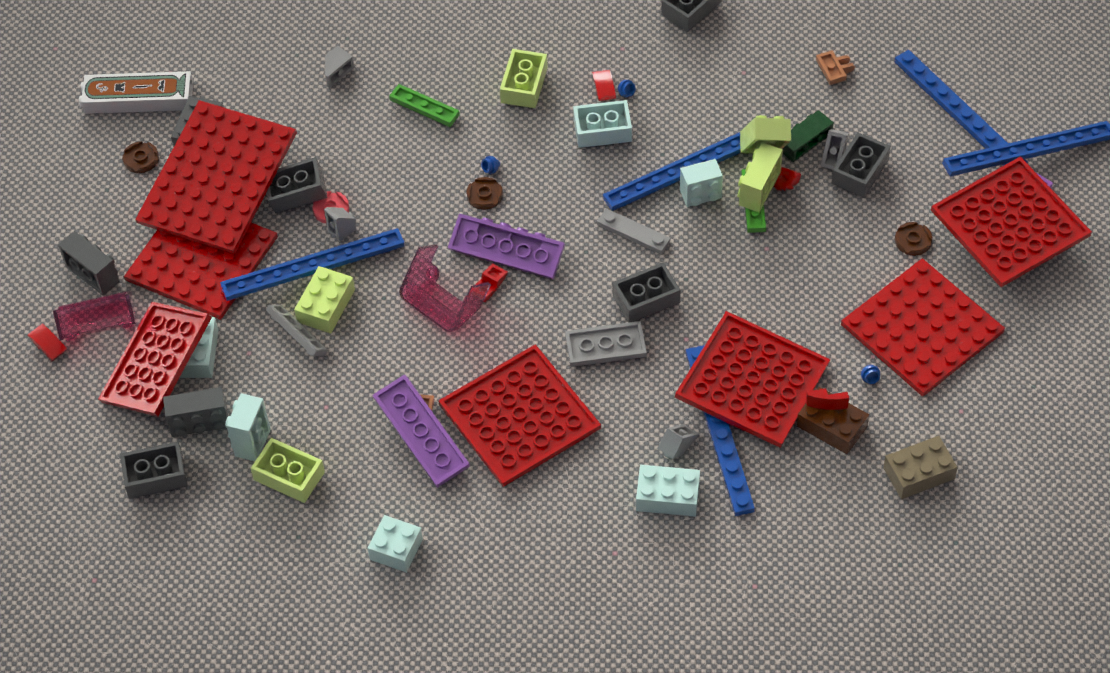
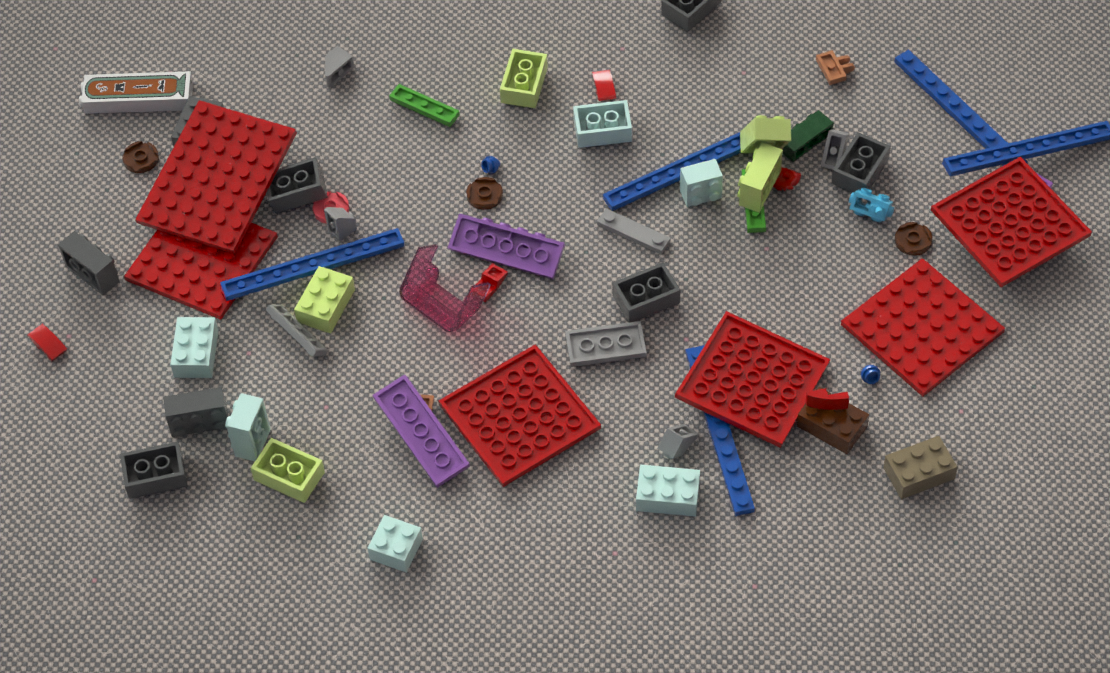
(94, 315): clear pink windscreen -> none
(155, 358): plate -> none
(626, 88): blue plate -> none
(877, 207): none -> medium azure brick

